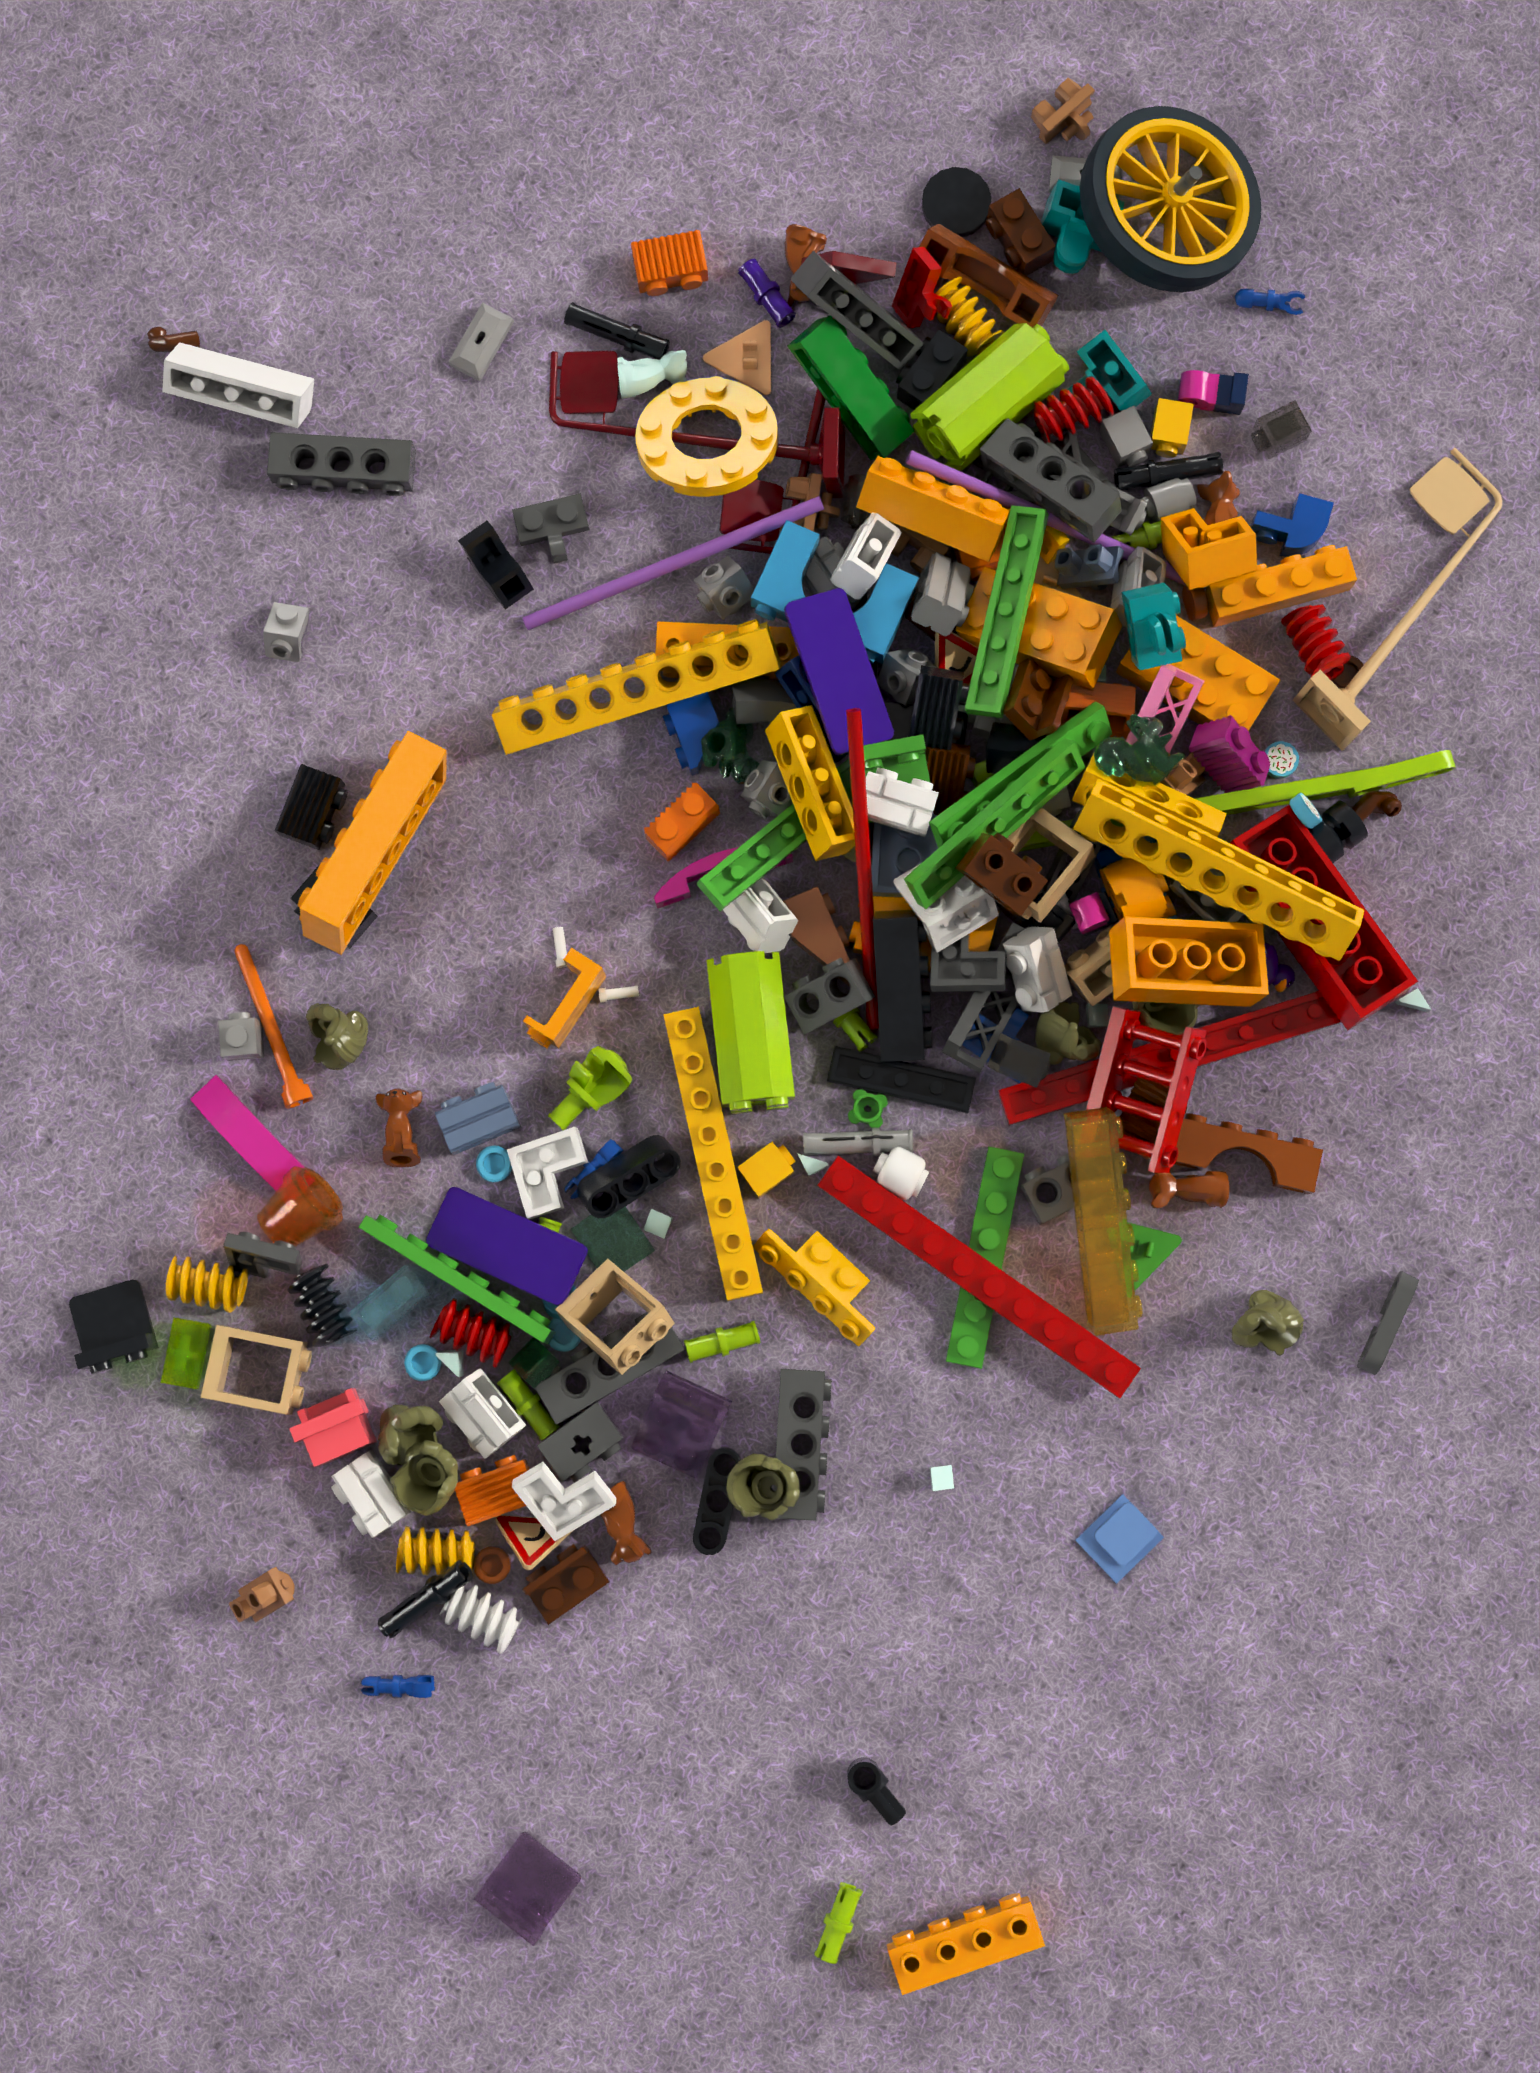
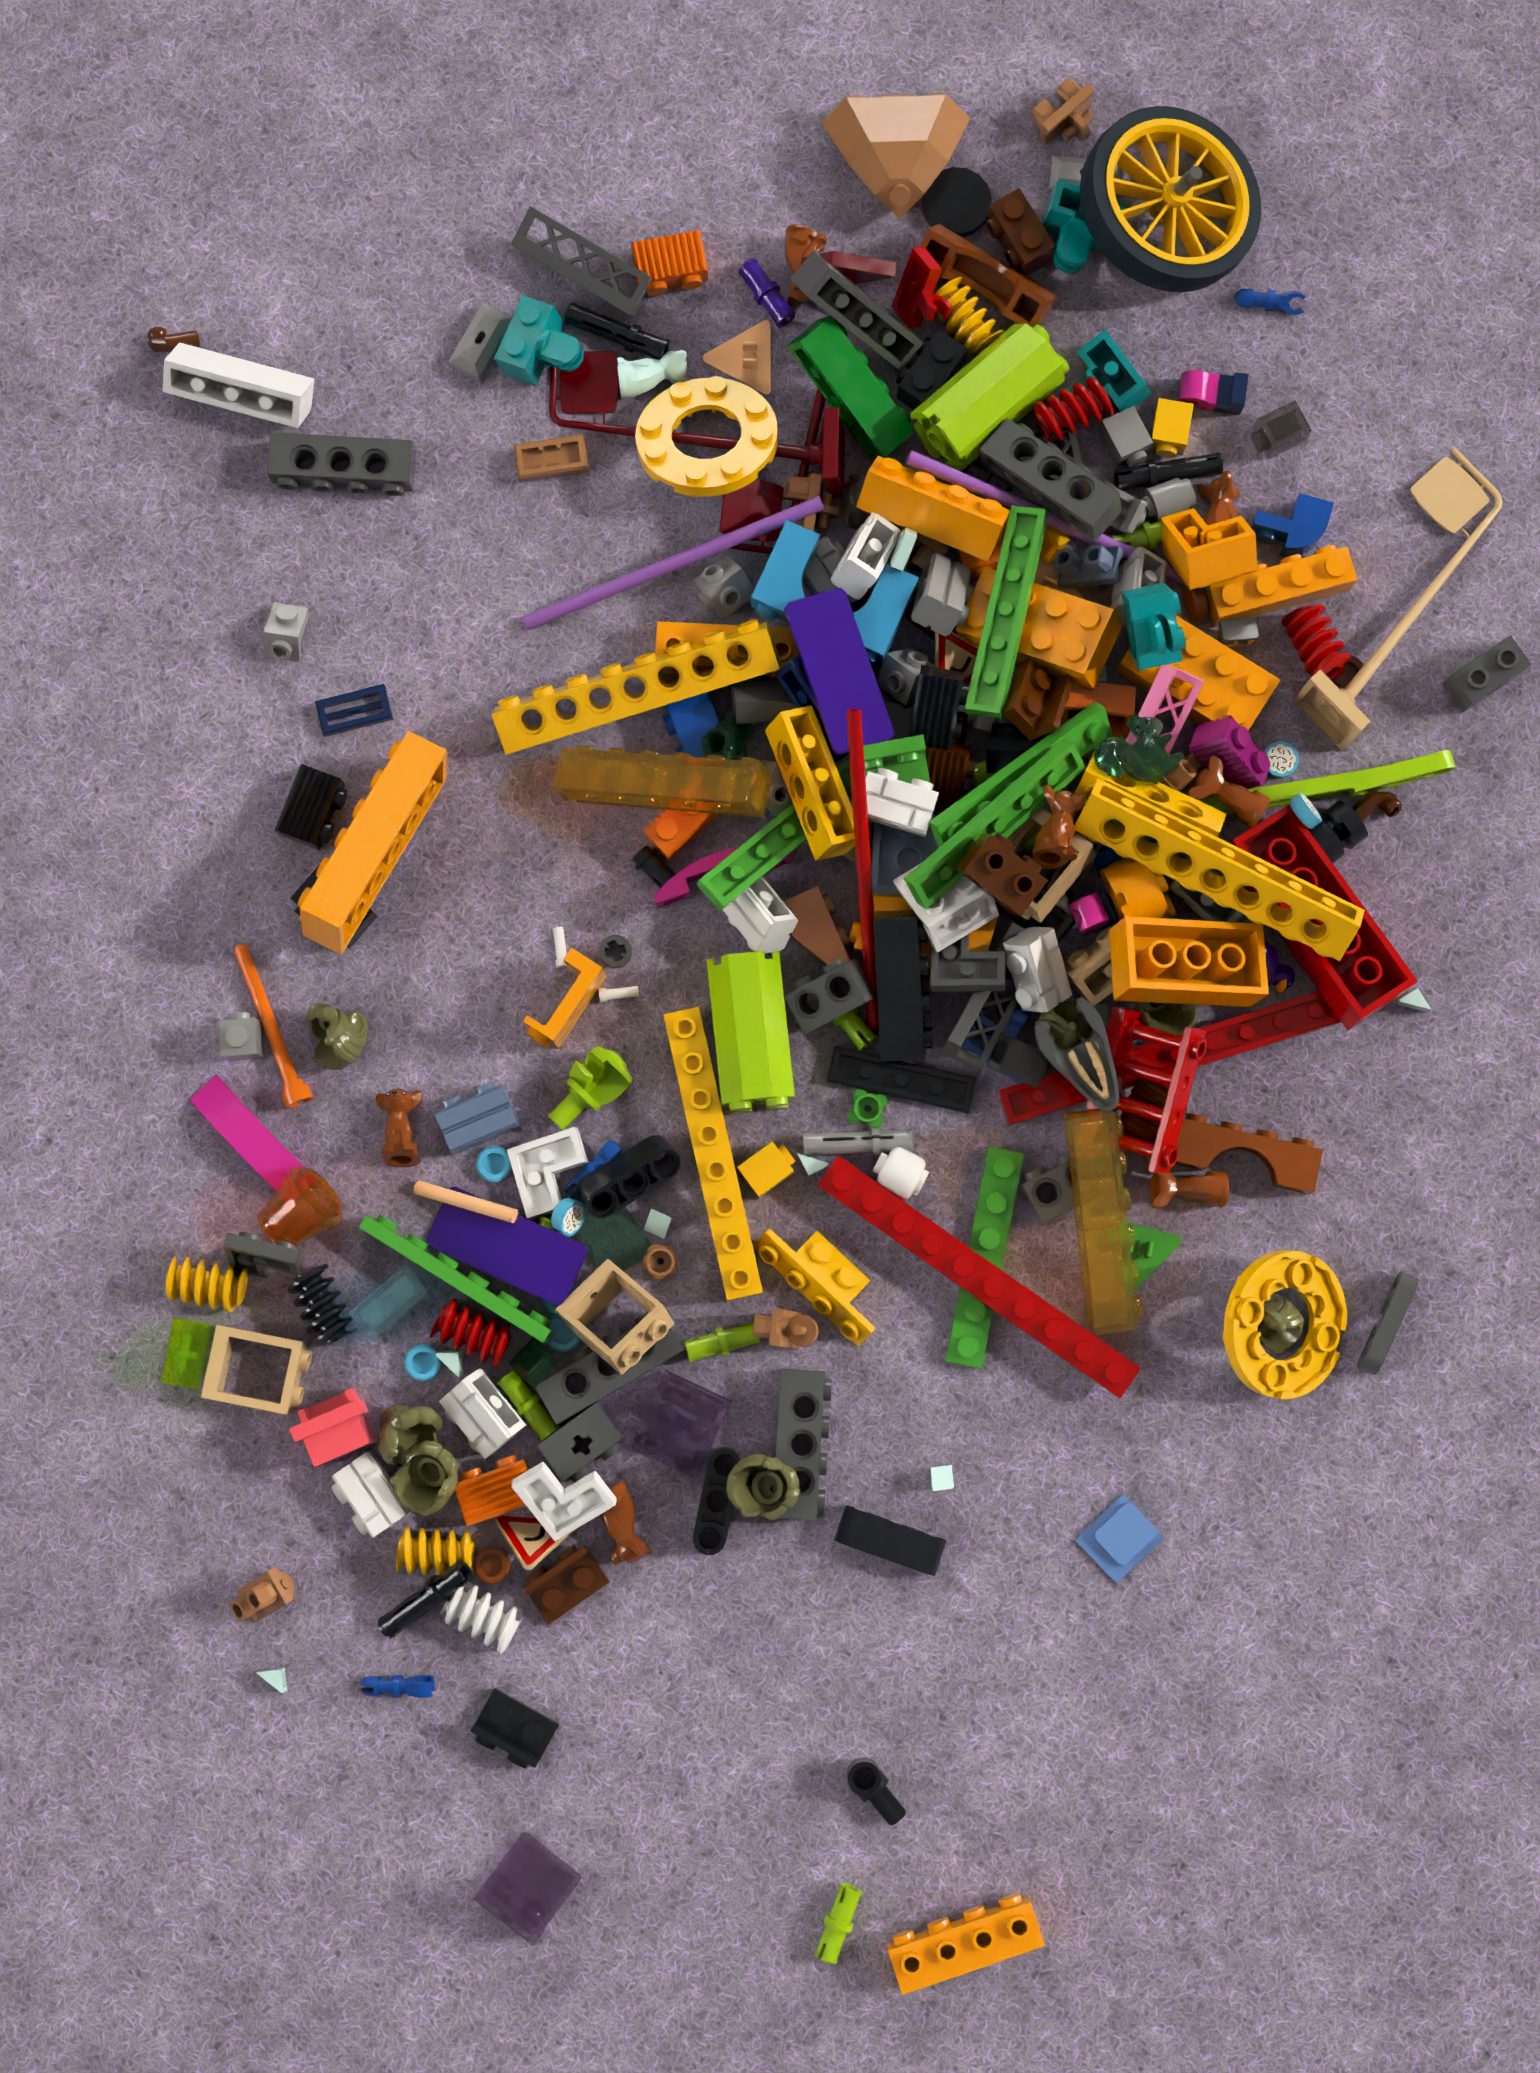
(112, 1326): black bracket -> none
(275, 1677): none -> light aqua piece
(324, 718): none -> dark blue tile
(465, 1201): none -> light nougat bar
(495, 565): black brick -> none
(514, 1729): none -> black bracket
(536, 342): none -> teal brick
(551, 458): none -> medium nougat plate
(551, 522): dark grey plate -> none
(568, 1216): none -> medium azure tile
(581, 274): none -> dark grey fence
(621, 942): none -> dark grey bush
(653, 866): none -> black pin
(659, 1251): none -> medium nougat plate
(662, 781): none -> clear yellow brick
(786, 1329): none -> medium nougat hips
(890, 1540): none -> black beam
(897, 142): none -> medium nougat brick
(903, 548): none -> light aqua tile
(1054, 840): none -> dark orange animal
(1087, 1064): none -> dark grey animal
(1237, 799): none -> dark orange animal
(1238, 632): none -> dark grey slope
(1245, 1311): none -> yellow plate
(1487, 673): none -> dark grey brick

